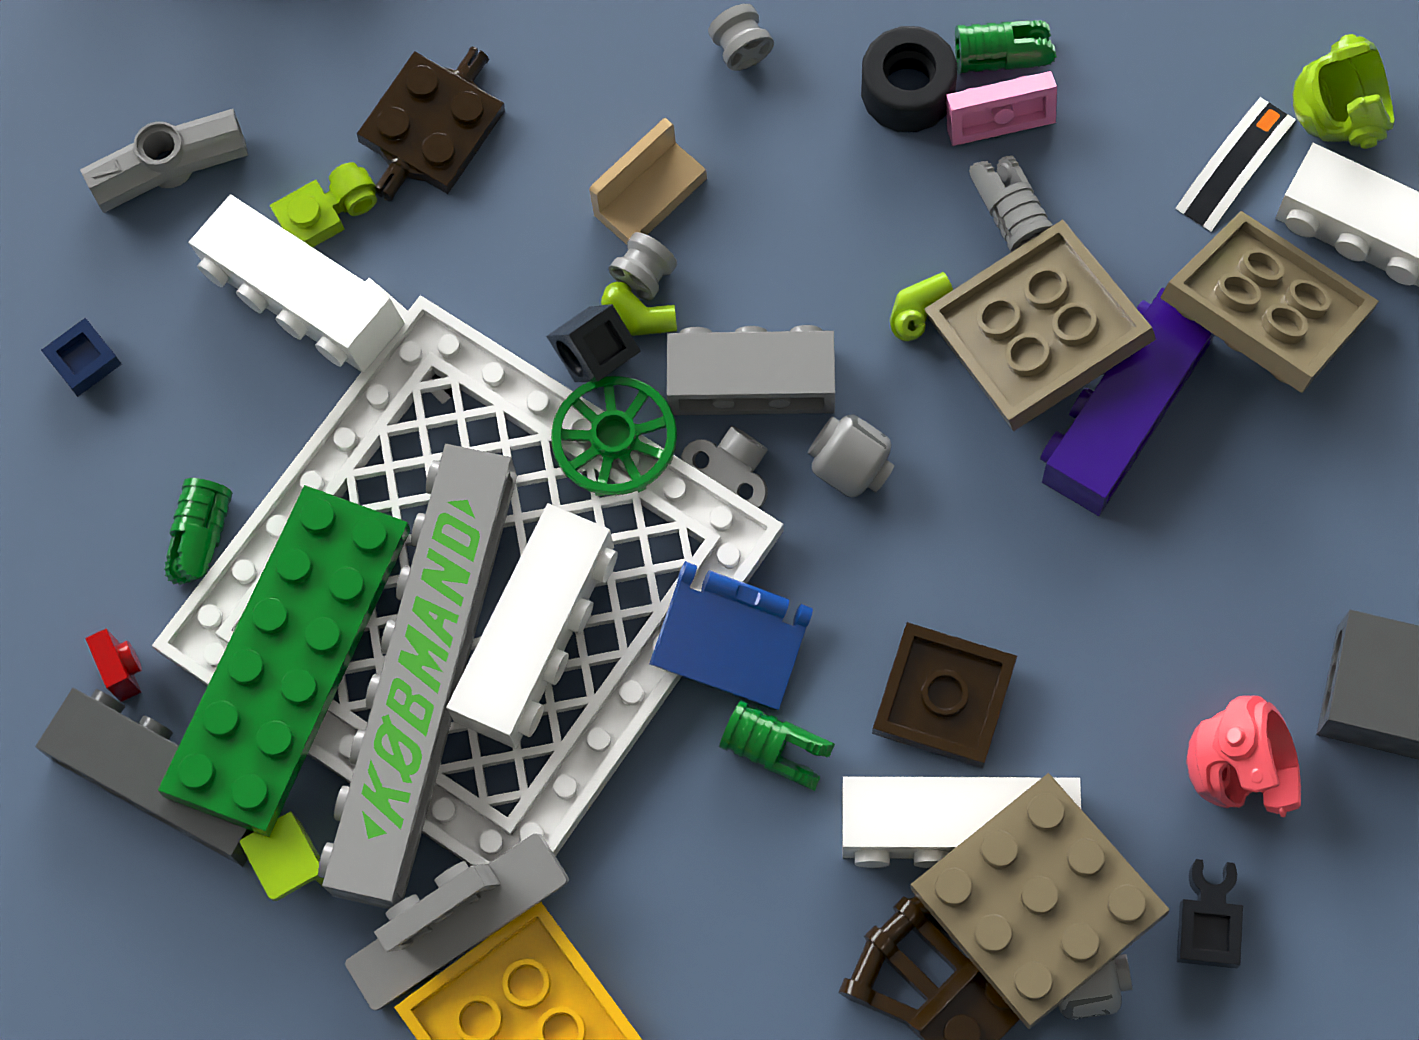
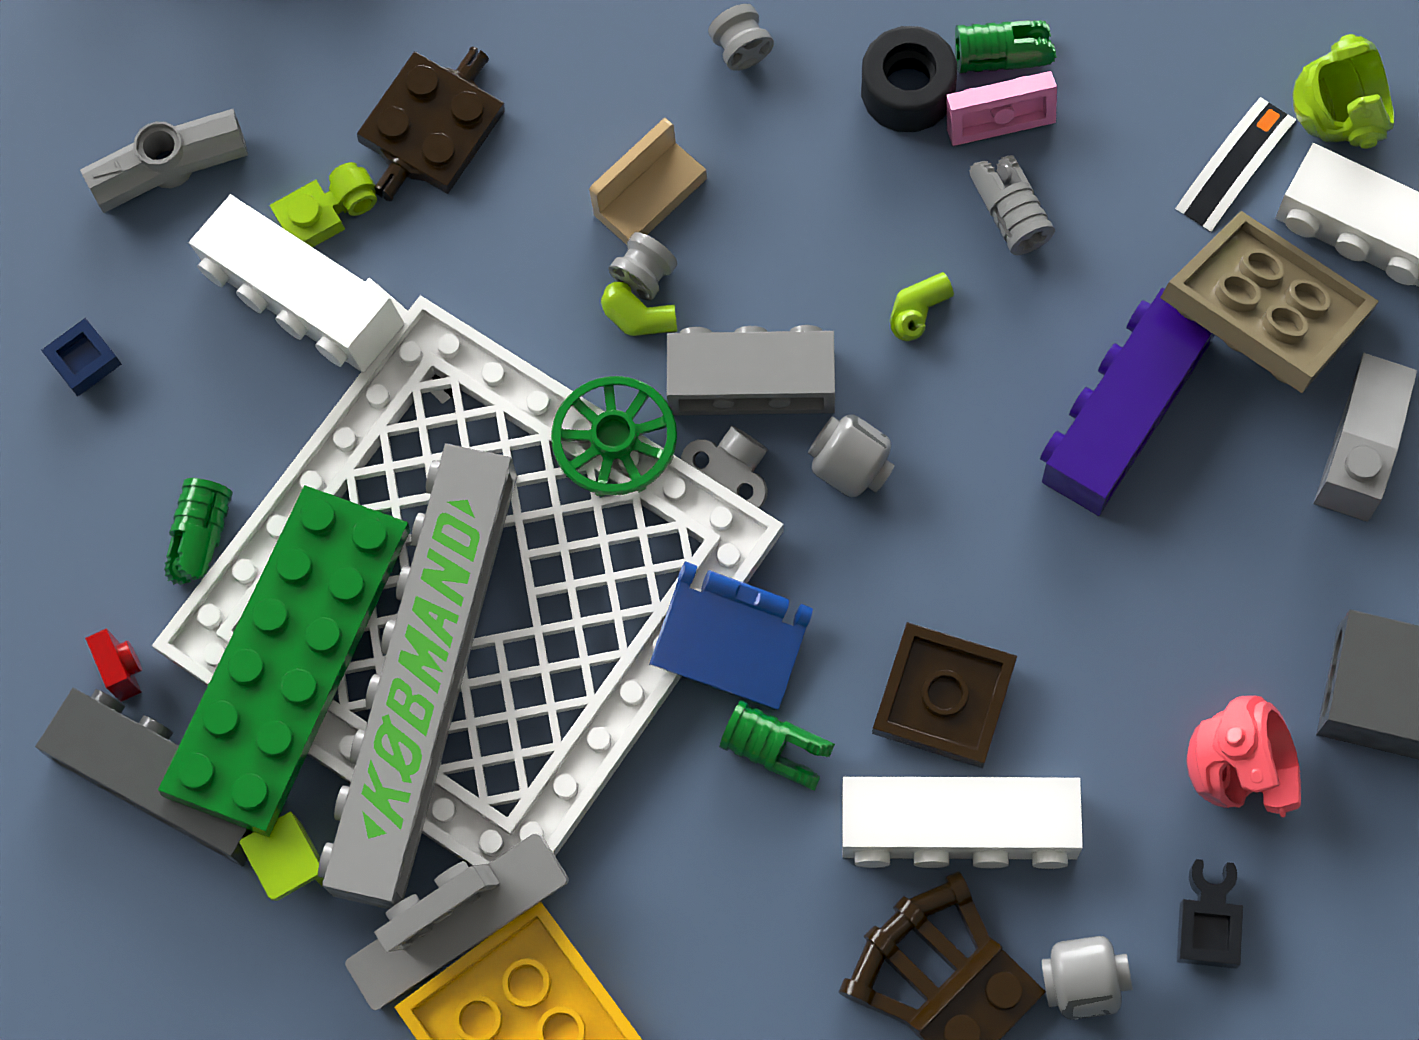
(532, 626): white brick -> none
(593, 343): black brick -> none
(1039, 324): dark tan plate -> none
(1039, 900): dark tan plate -> none
(1367, 438): none -> light grey slope

